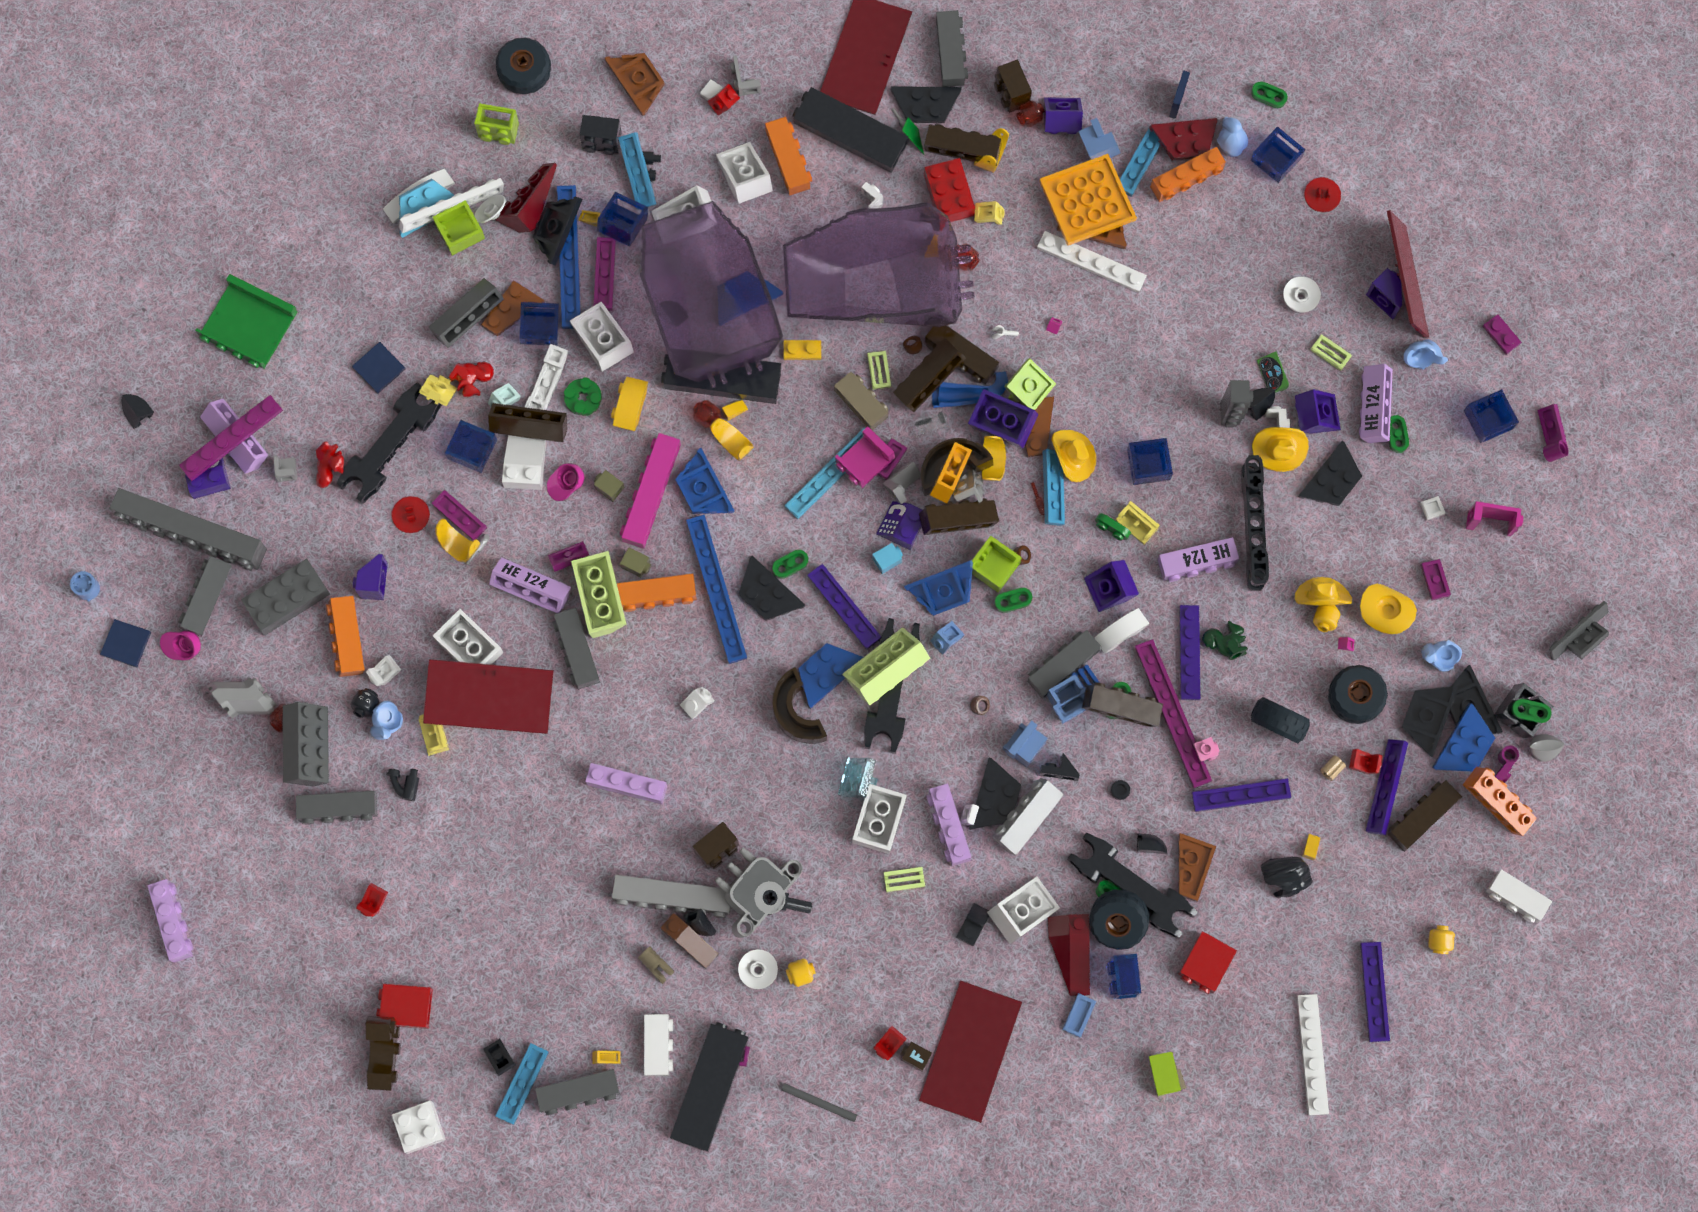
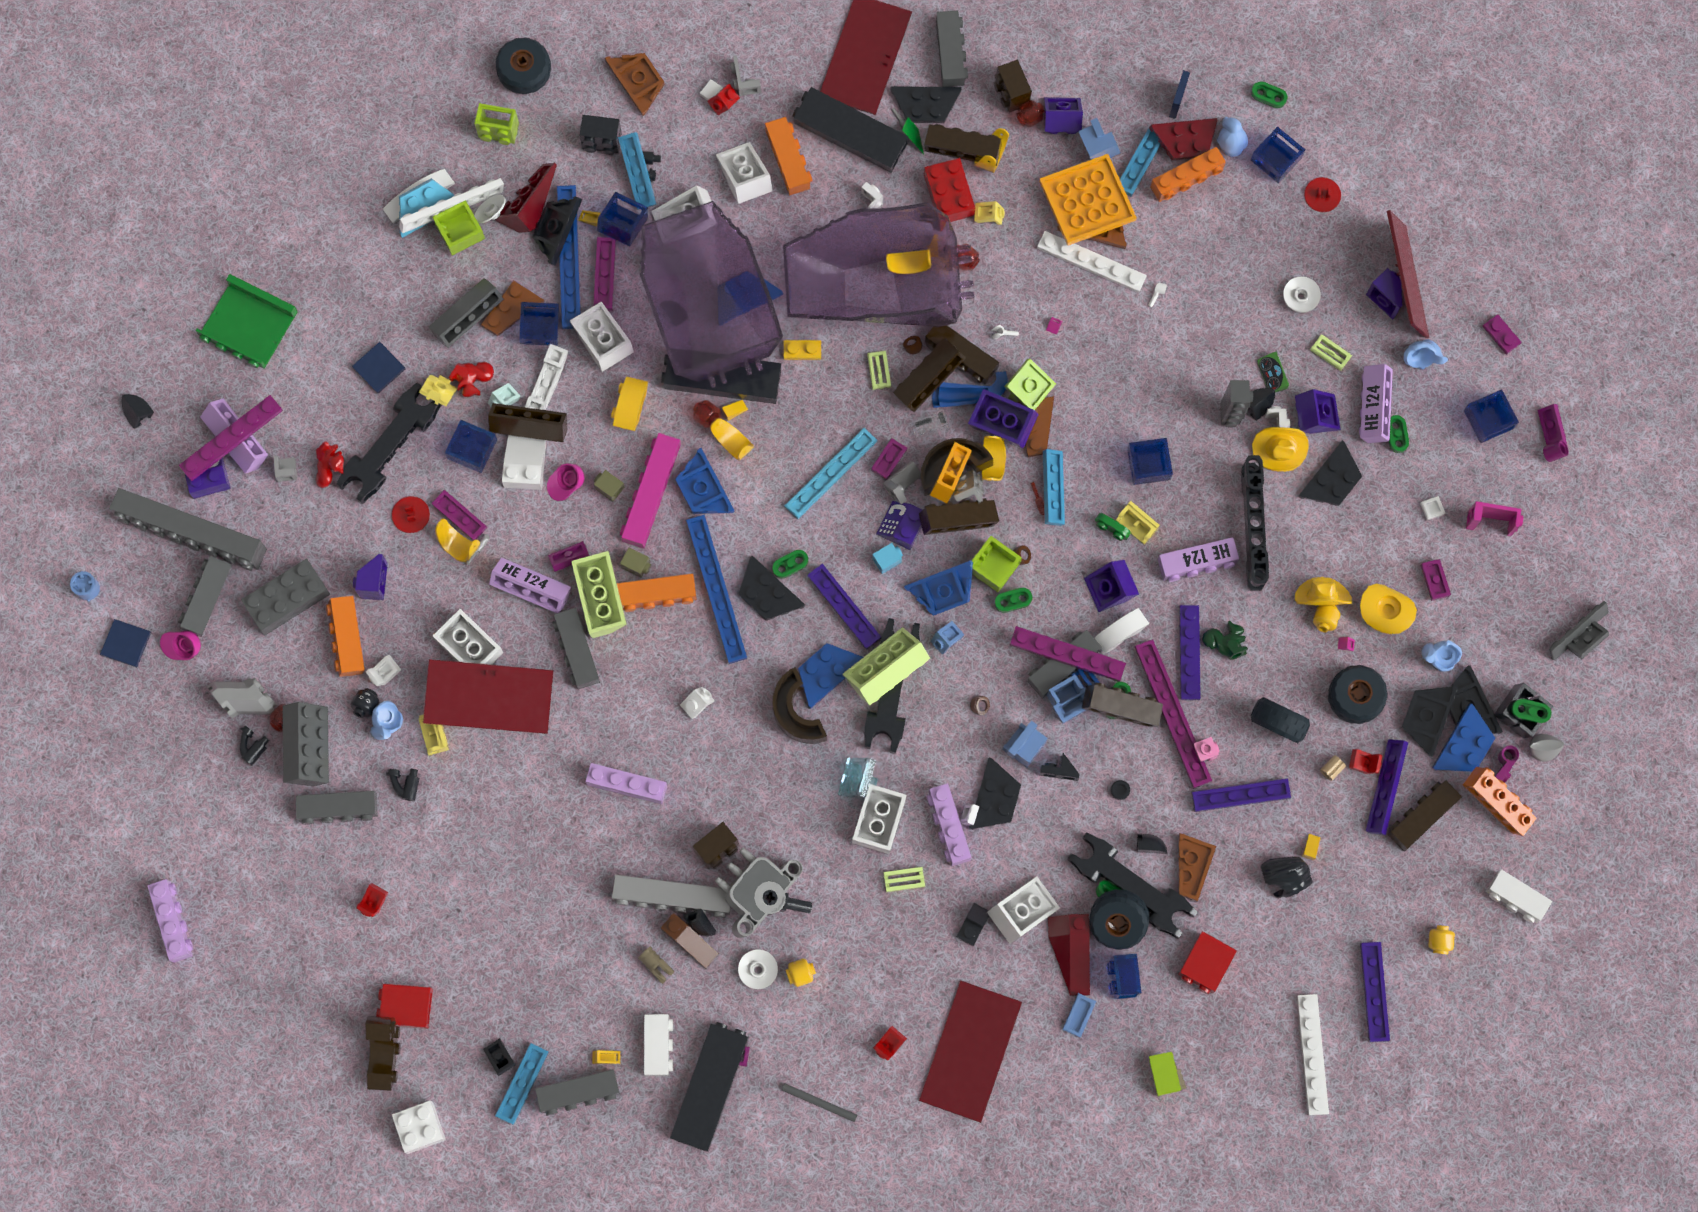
(256, 750): none -> black plant
(583, 386): green plate -> none
(861, 400): dark tan brick -> none
(865, 458): dark pink panel -> none
(909, 262): none -> yellow piece
(915, 1056): dark brown brick -> none
(1027, 816): brick -> none
(1067, 654): none -> magenta plate
(1074, 454): yellow hat -> none
(1159, 289): none -> white hand

